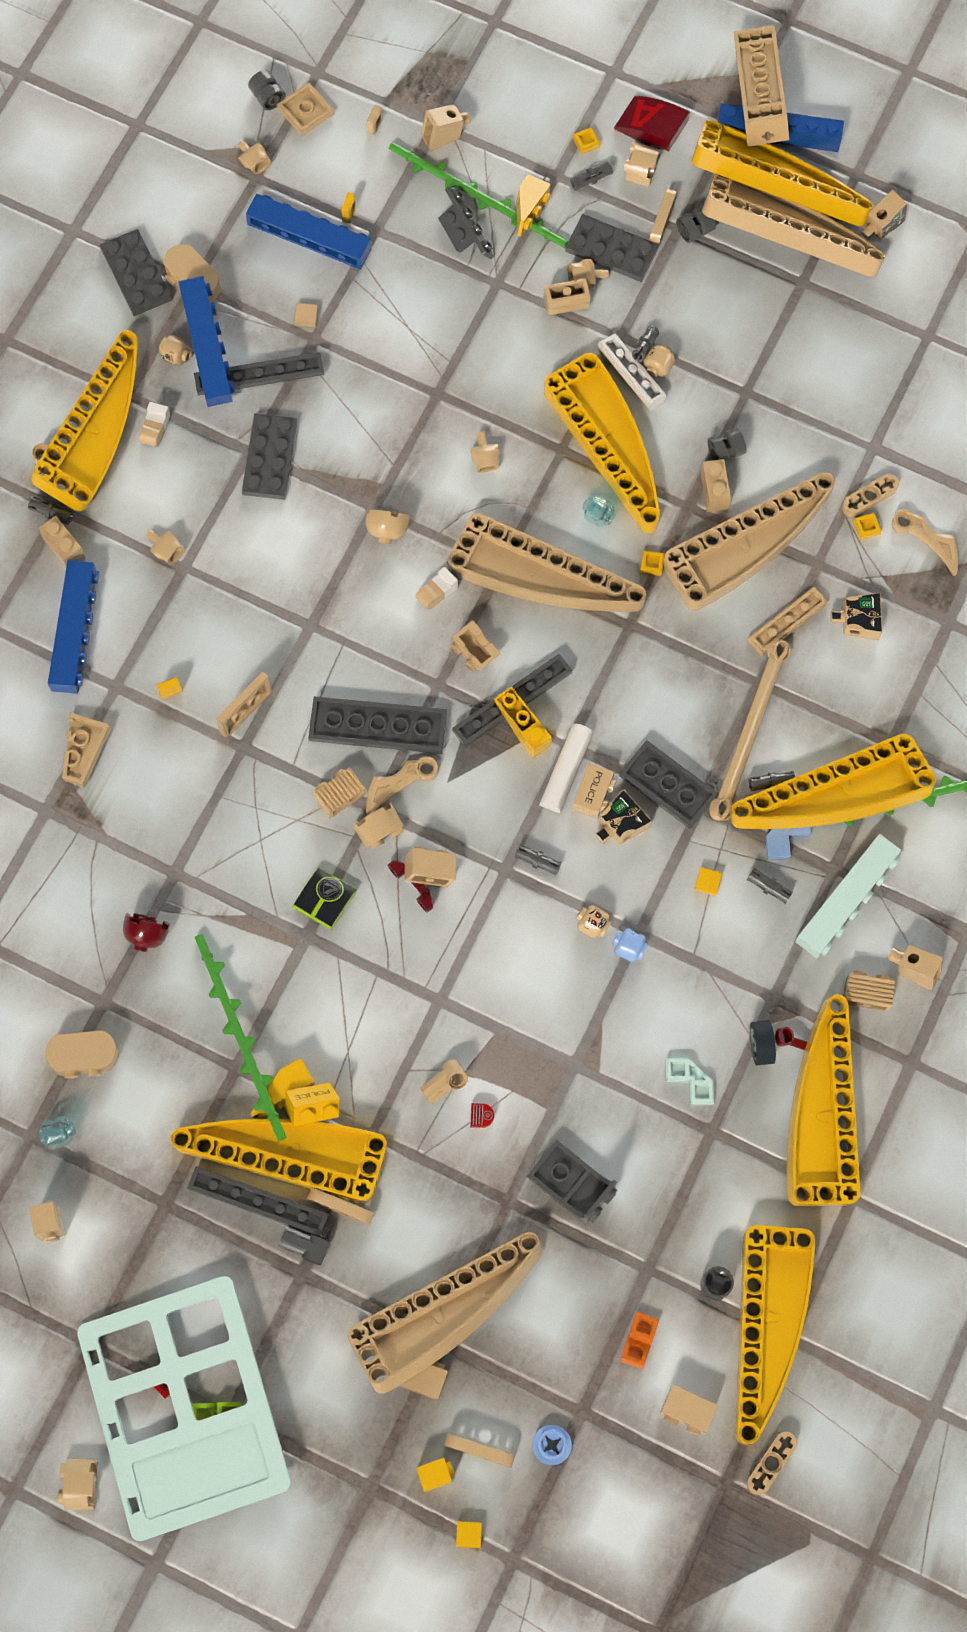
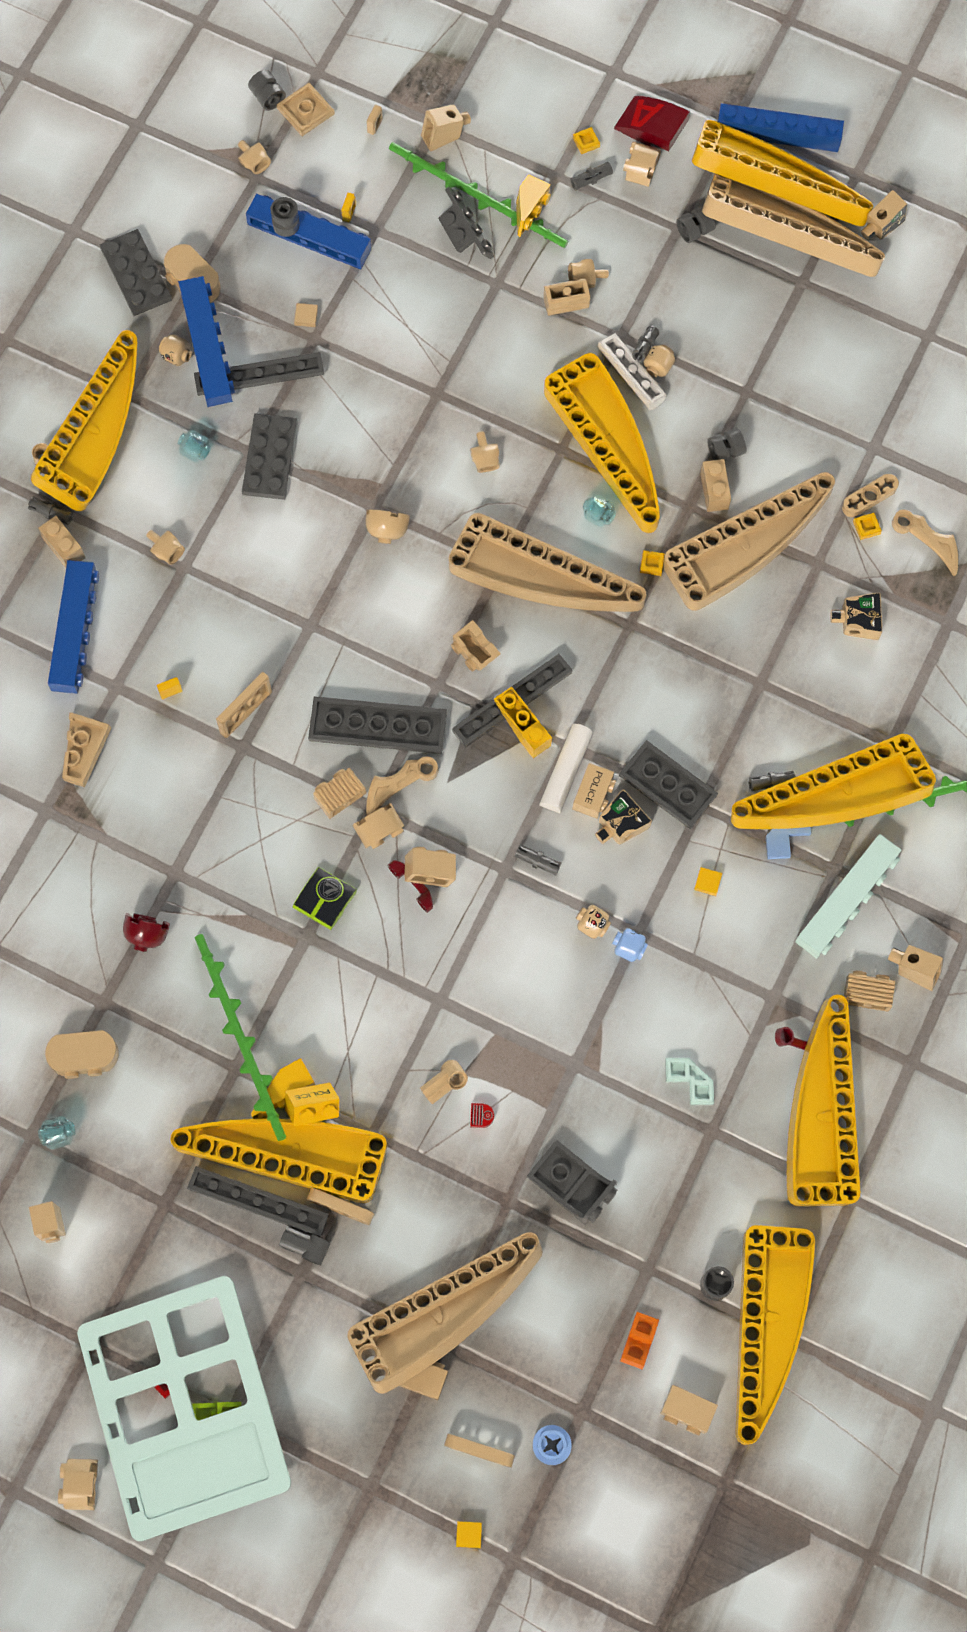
(154, 424): leg -> none
(194, 446): none -> clear light blue head
(285, 216): none -> dark grey wheel
(435, 1474): yellow brick -> none
(437, 589): leg -> none
(612, 247): dark grey plate -> none
(663, 216): tan beam -> none
(750, 730): tan piece -> none
(761, 85): tan plate -> none
(762, 1043): black wheel -> none
(769, 885): dark grey pin -> none
(781, 1462): tan beam -> none
(788, 620): tan tile -> none

